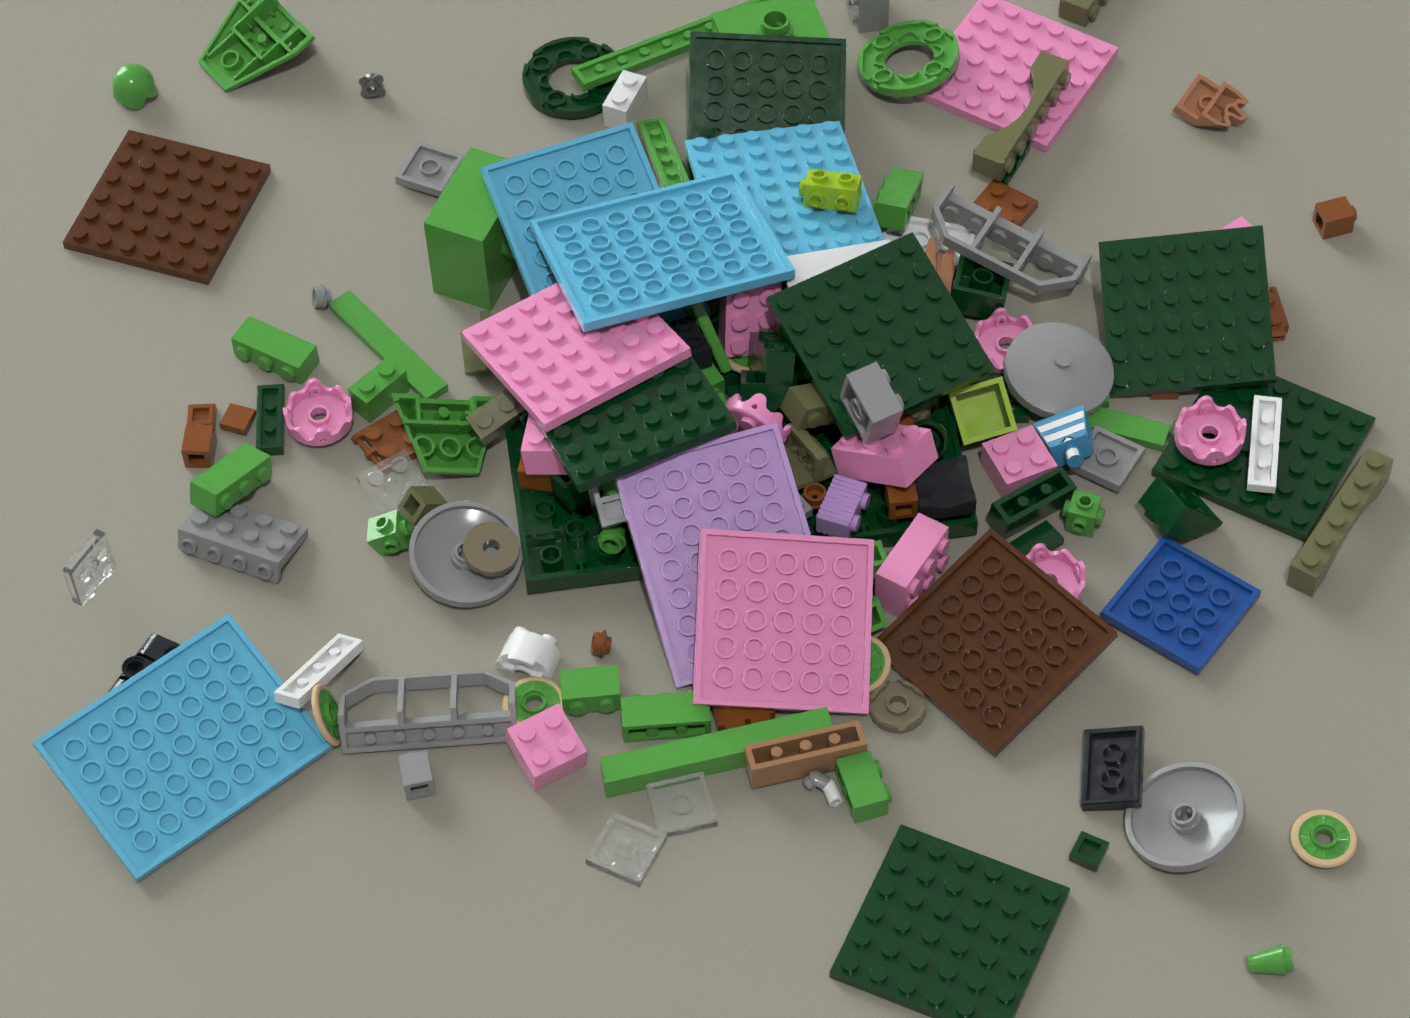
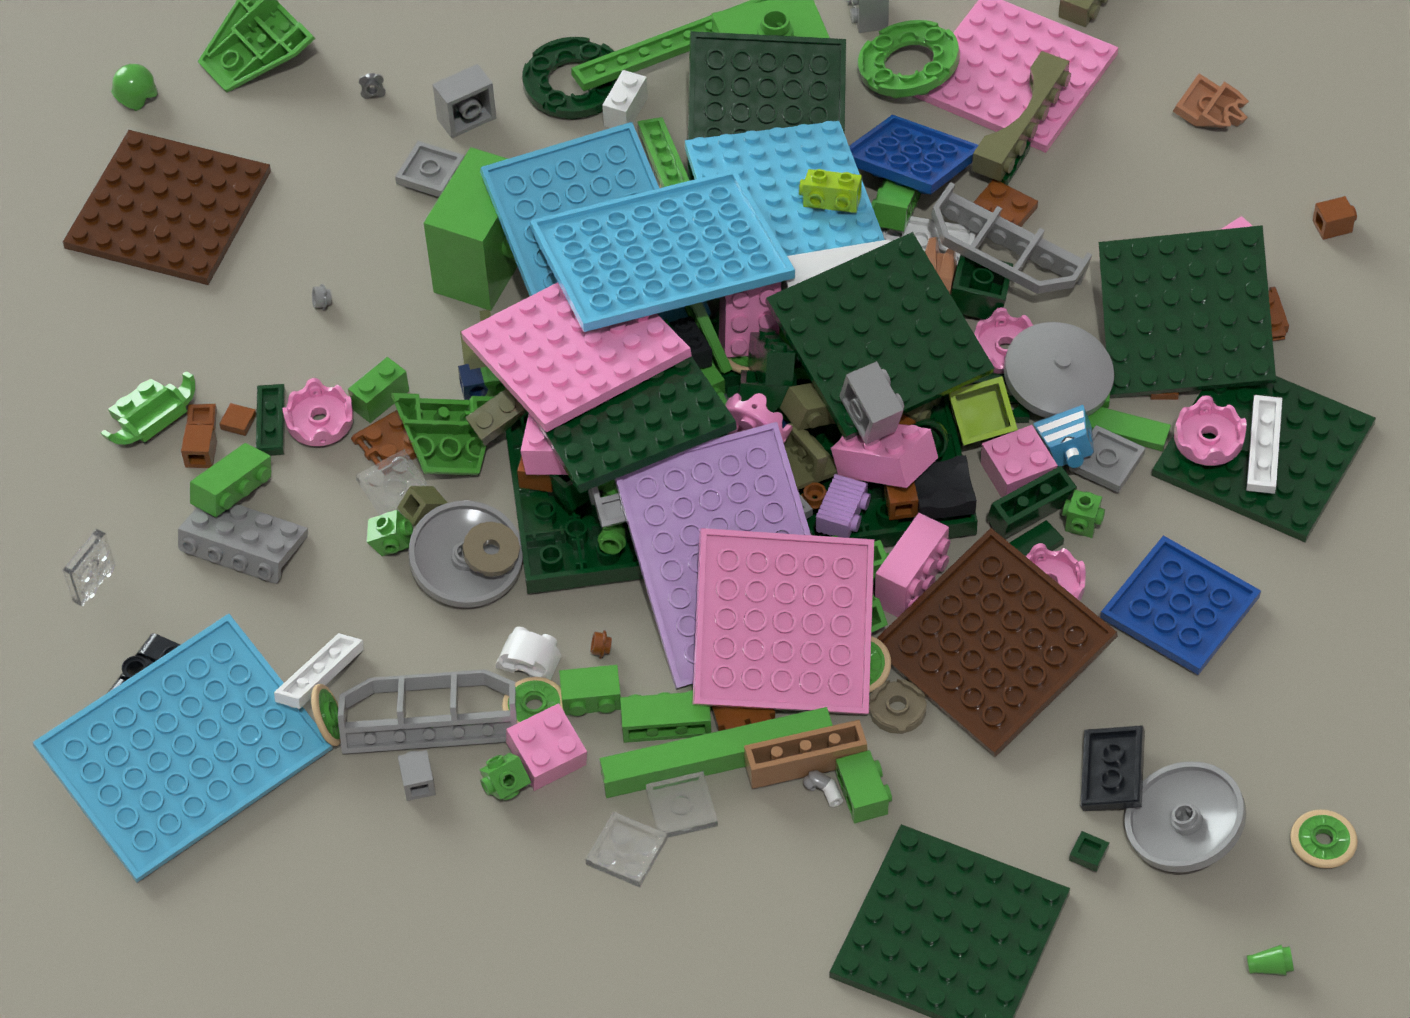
(150, 409): none -> bright green plate
(275, 350): bright green brick -> none
(386, 343): bright green tile -> none
(464, 101): none -> light grey brick
(478, 382): none -> dark blue leg
(504, 776): none -> bright green brick
(708, 133): dark green piece -> none
(912, 154): none -> blue plate
(1177, 510): dark green slope -> none
(1323, 544): olive arch -> none

